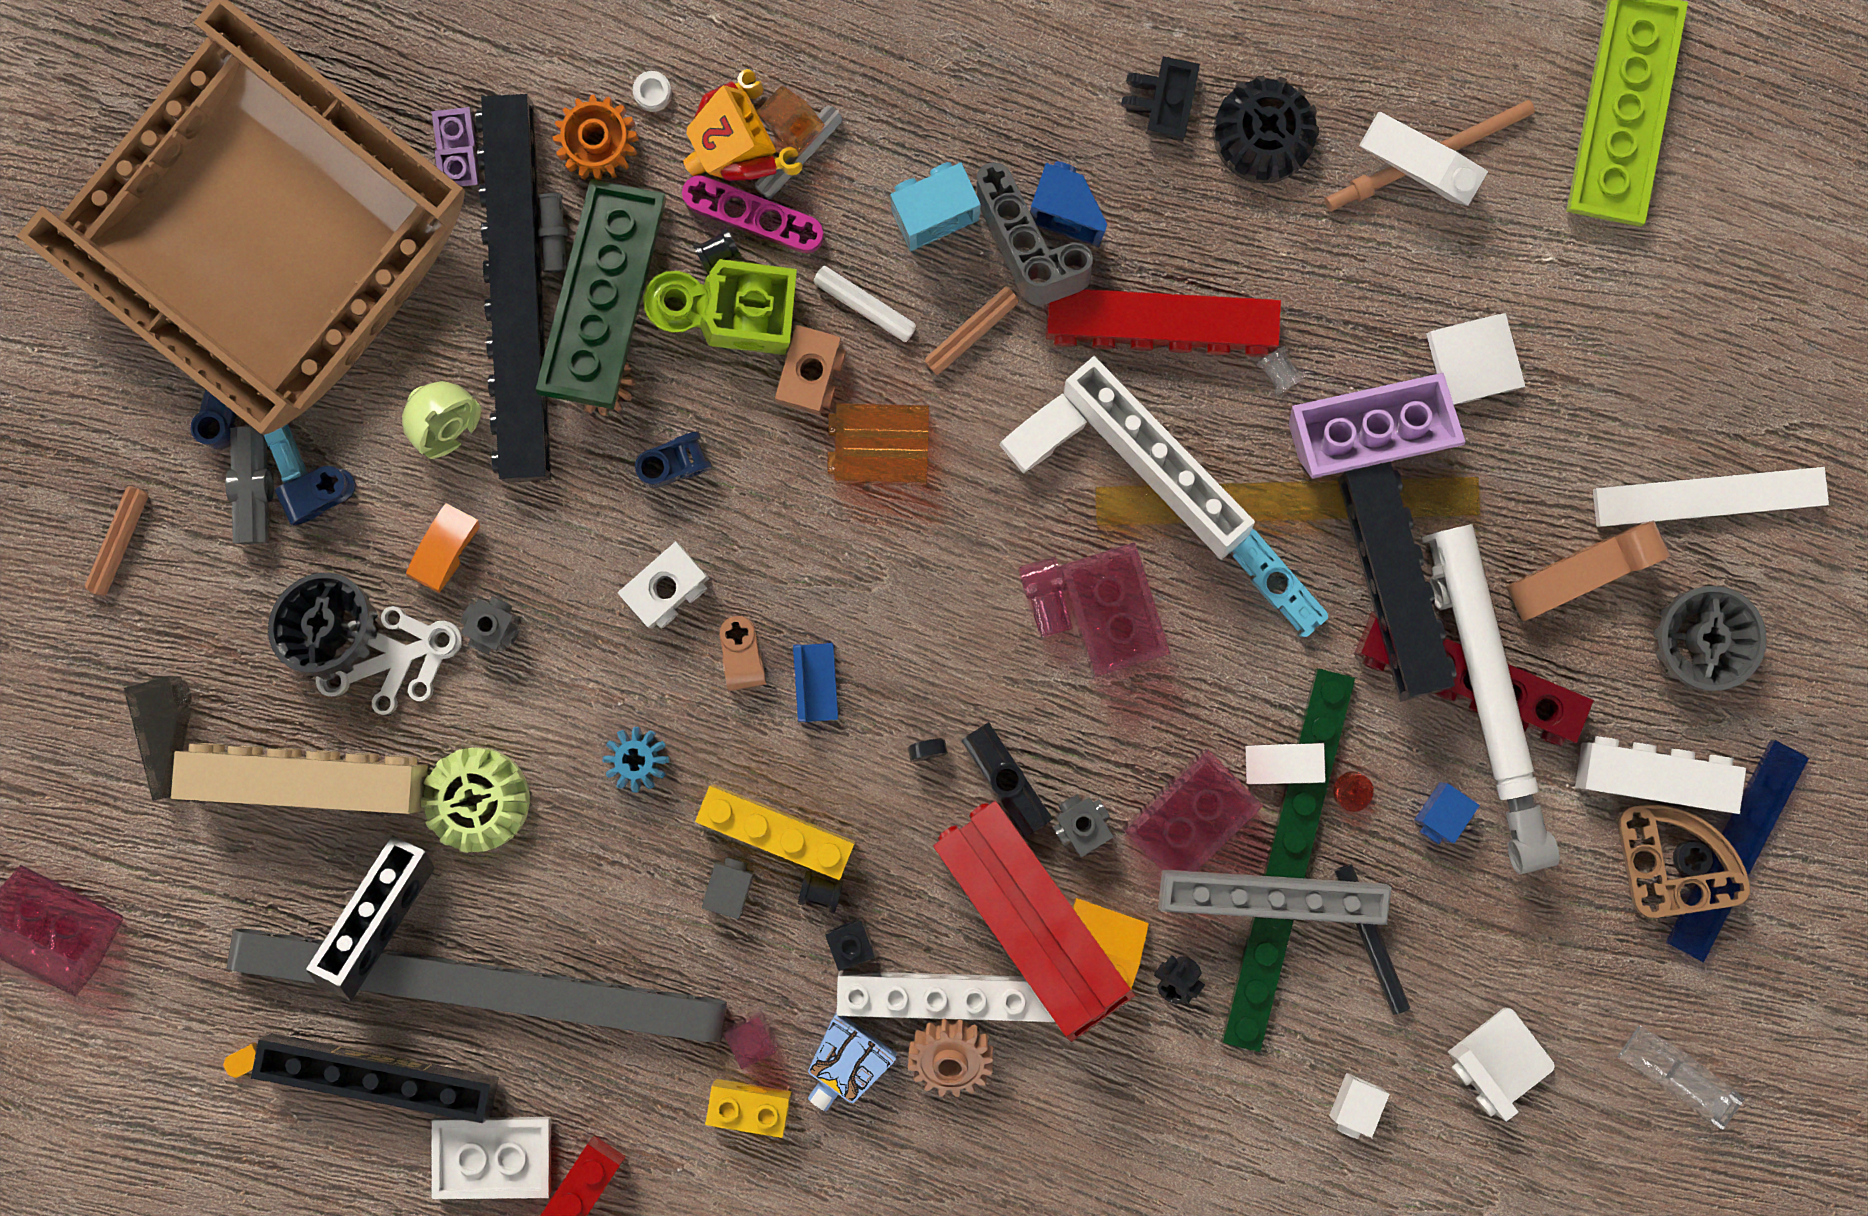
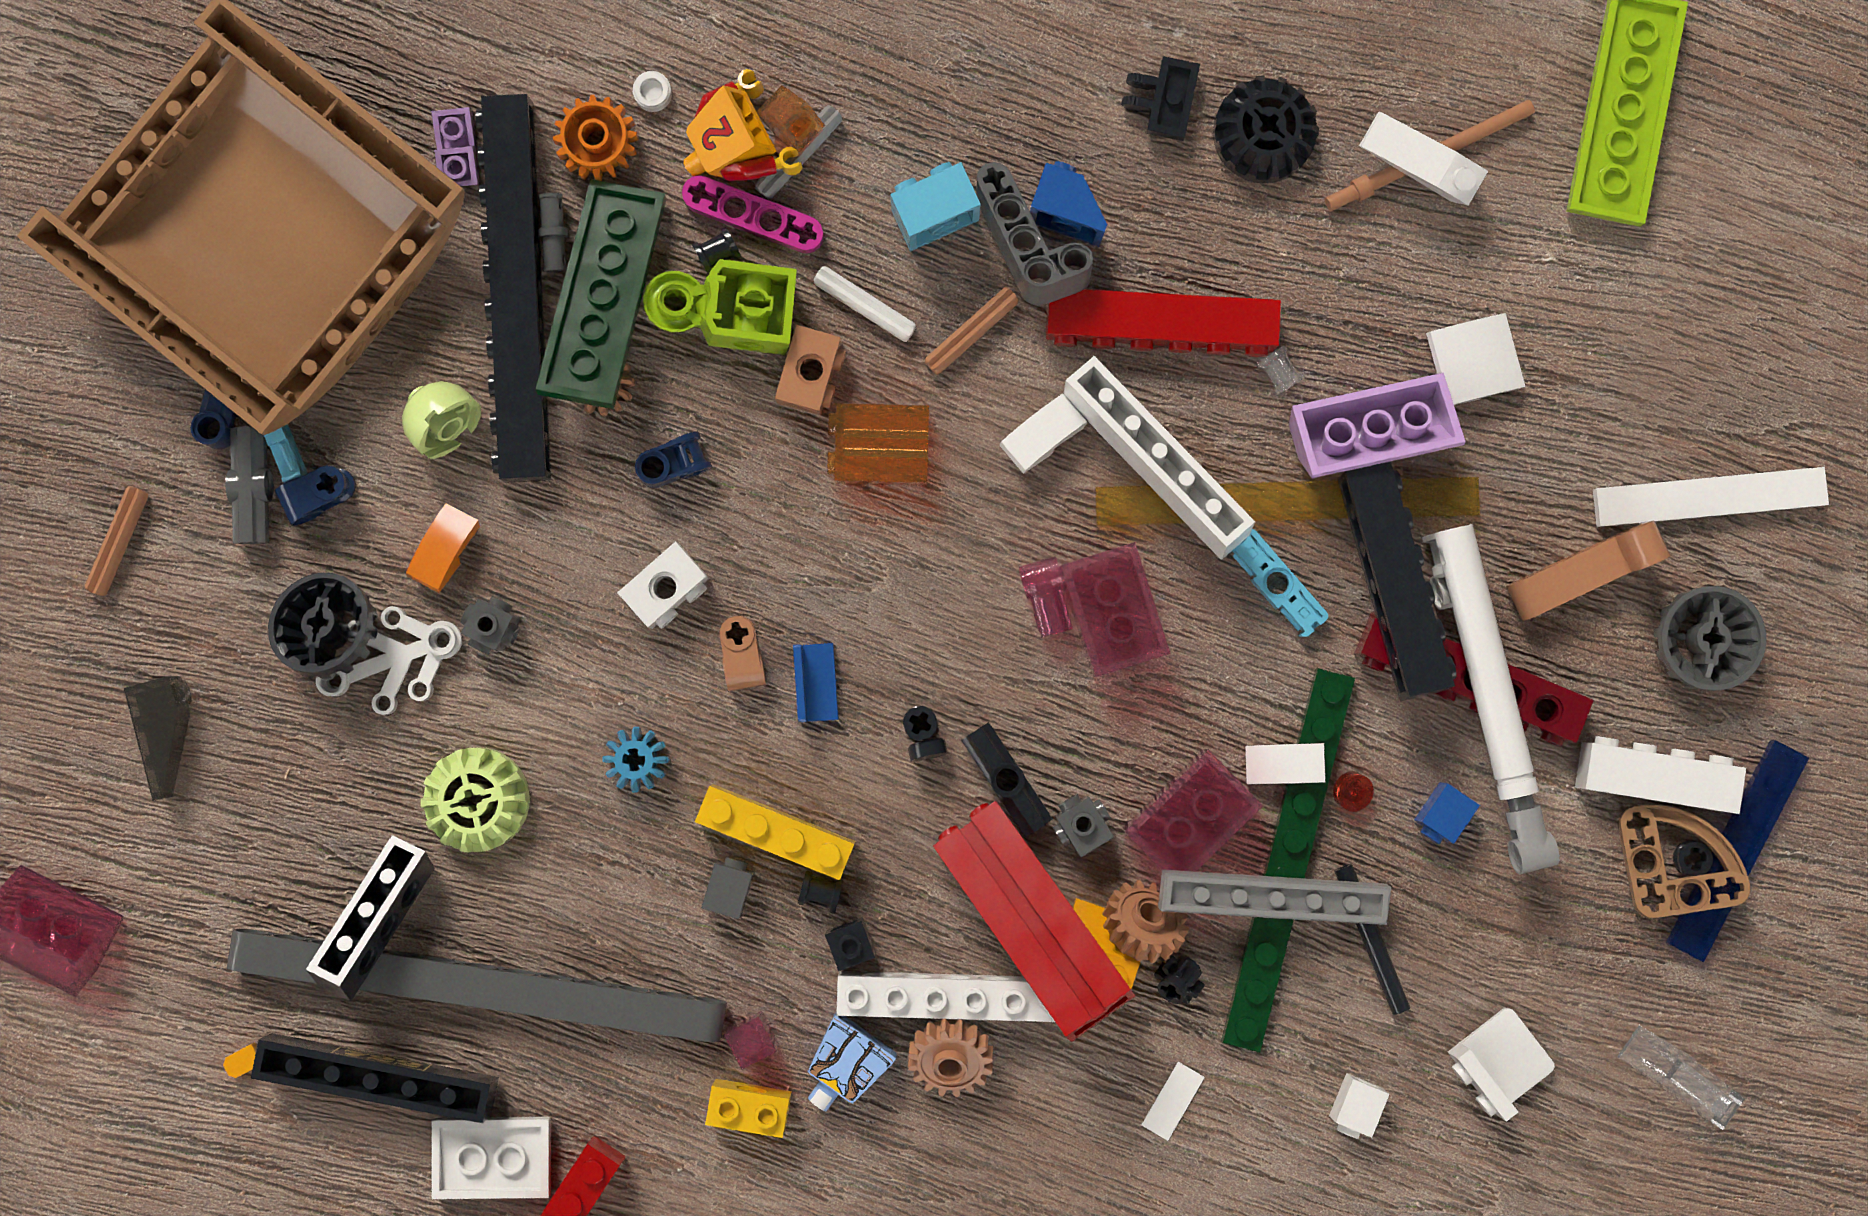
(297, 781): tan brick -> none
(923, 734): none -> black bush
(1140, 926): none -> nougat gear
(1173, 1101): none -> white sticker

